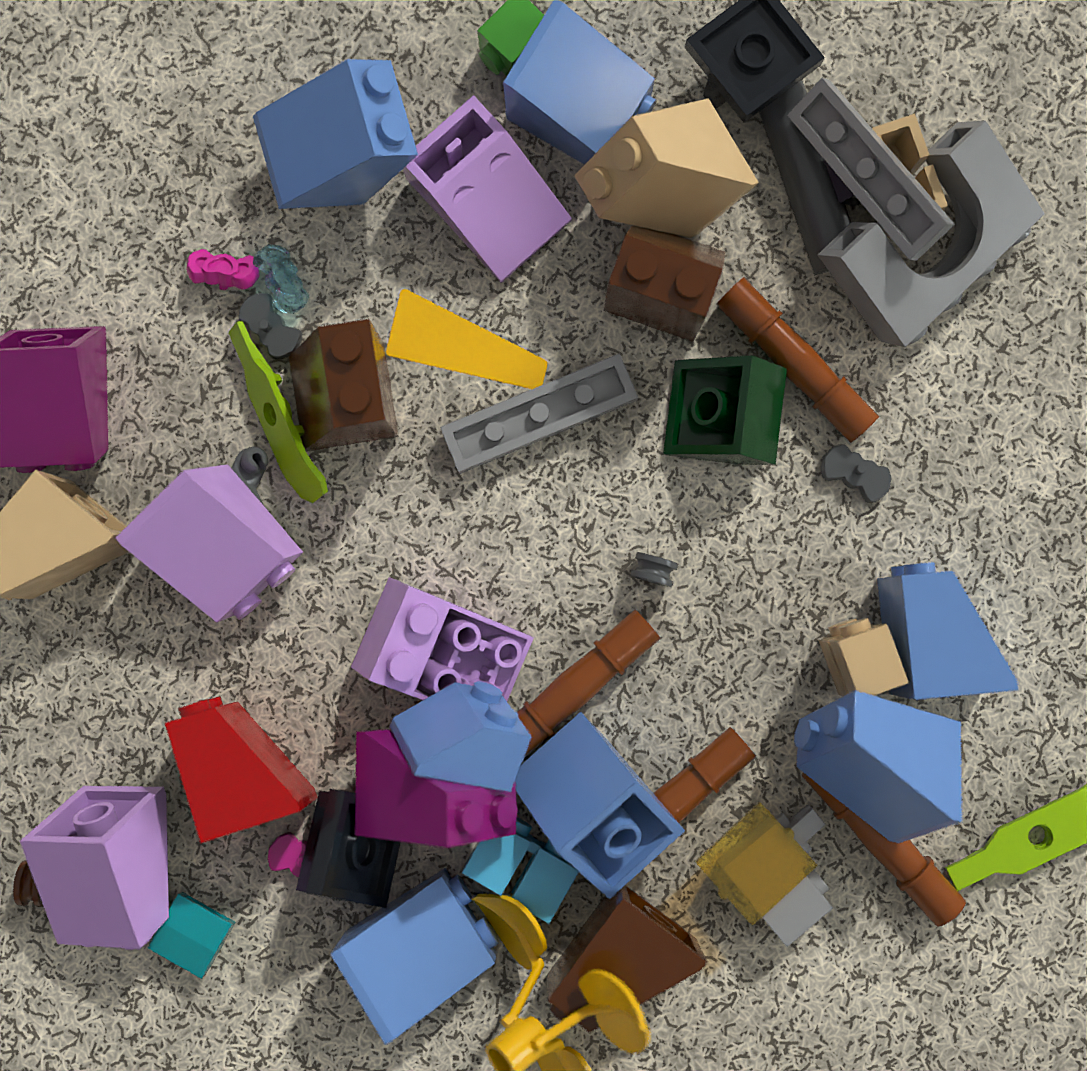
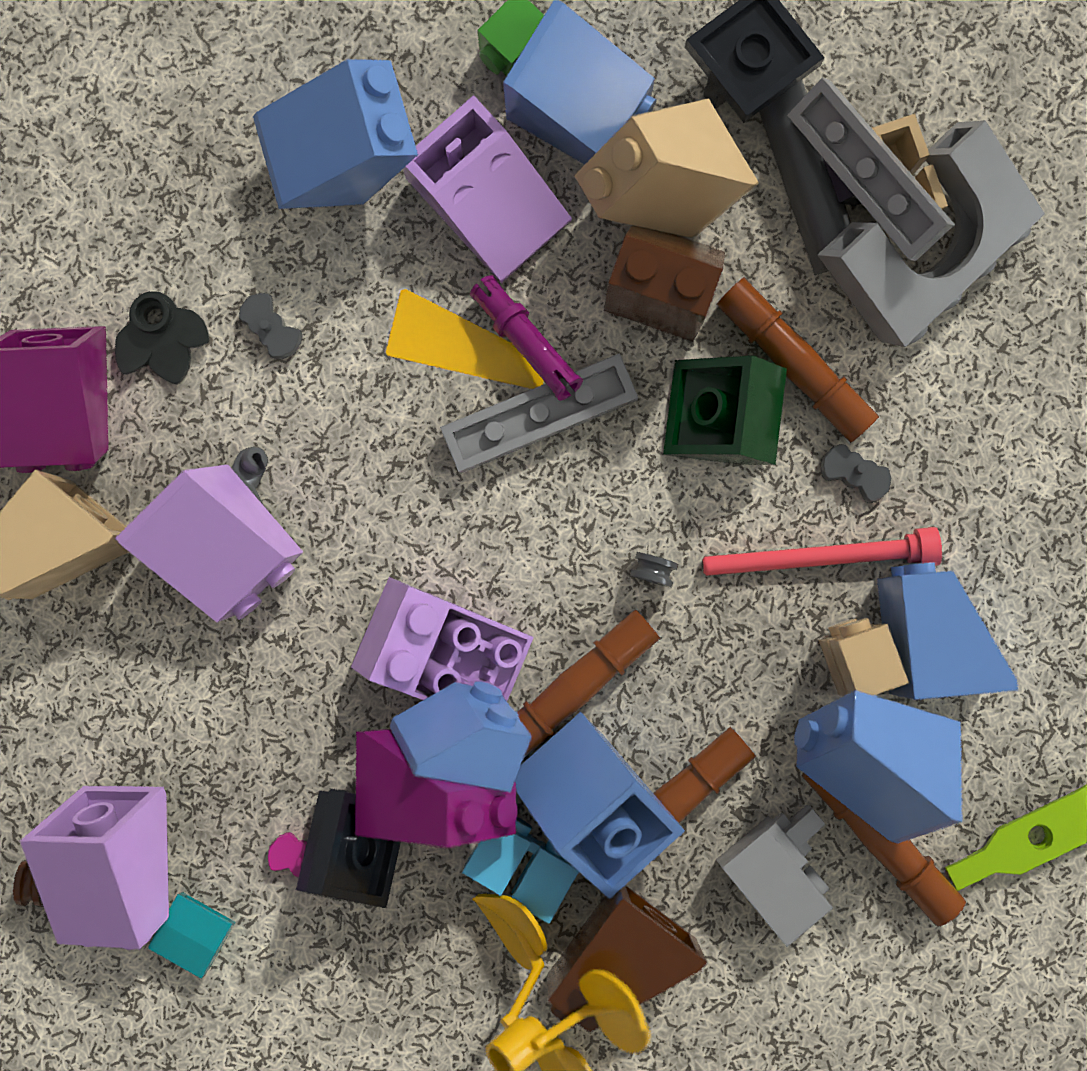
(161, 344): none -> pearl dark grey plate
(221, 270): dark pink piece -> none
(233, 770): red slope -> none
(276, 419): lime piece -> none
(281, 278): clear light blue piece -> none
(343, 386): reddish brown slope -> none
(415, 953): medium blue slope -> none
(513, 322): none -> magenta pin
(756, 863): clear yellow piece -> none
(917, 548): none -> coral piece

